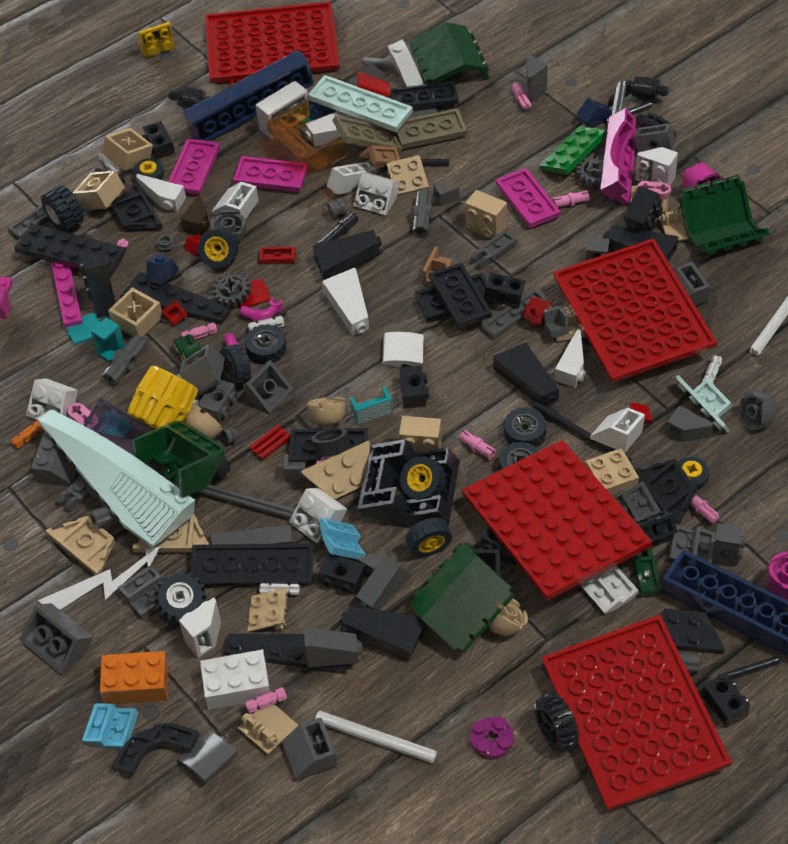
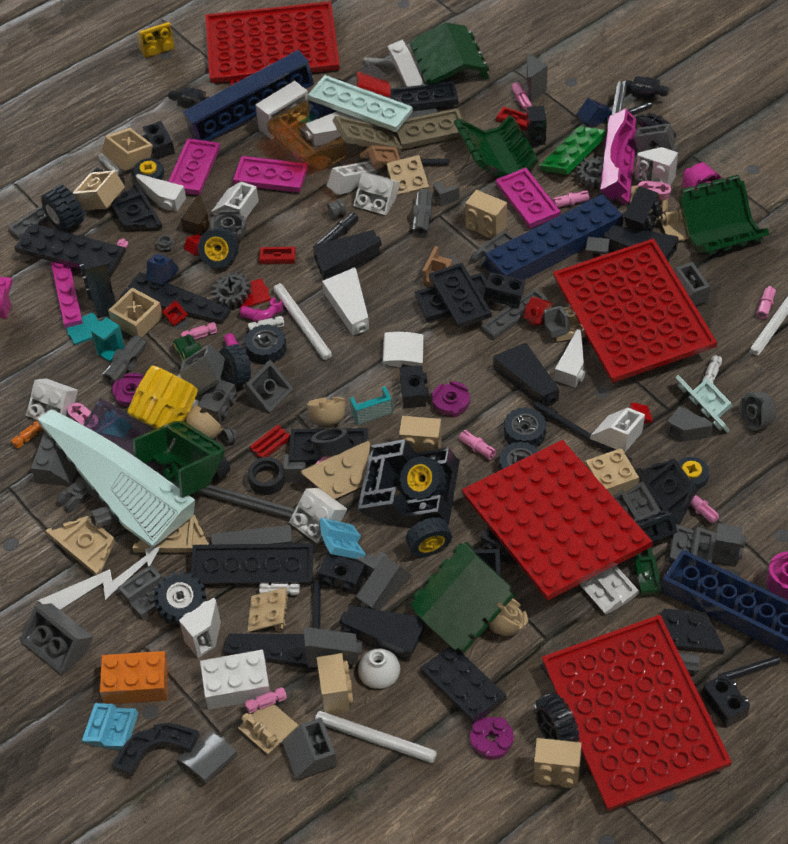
(122, 387): none -> magenta plate
(266, 488): none -> black tyre
(302, 321): none -> white axle
(316, 605): none -> black bar
(335, 683): none -> tan brick
(378, 674): none -> white piece
(451, 407): none -> magenta plate
(463, 684): none -> black plate
(498, 149): none -> dark green hinge
(505, 112): none -> red tile
(536, 125): none -> black brick
(553, 240): none -> dark blue brick
(557, 762): none -> tan brick
(766, 303): none -> bright pink axle

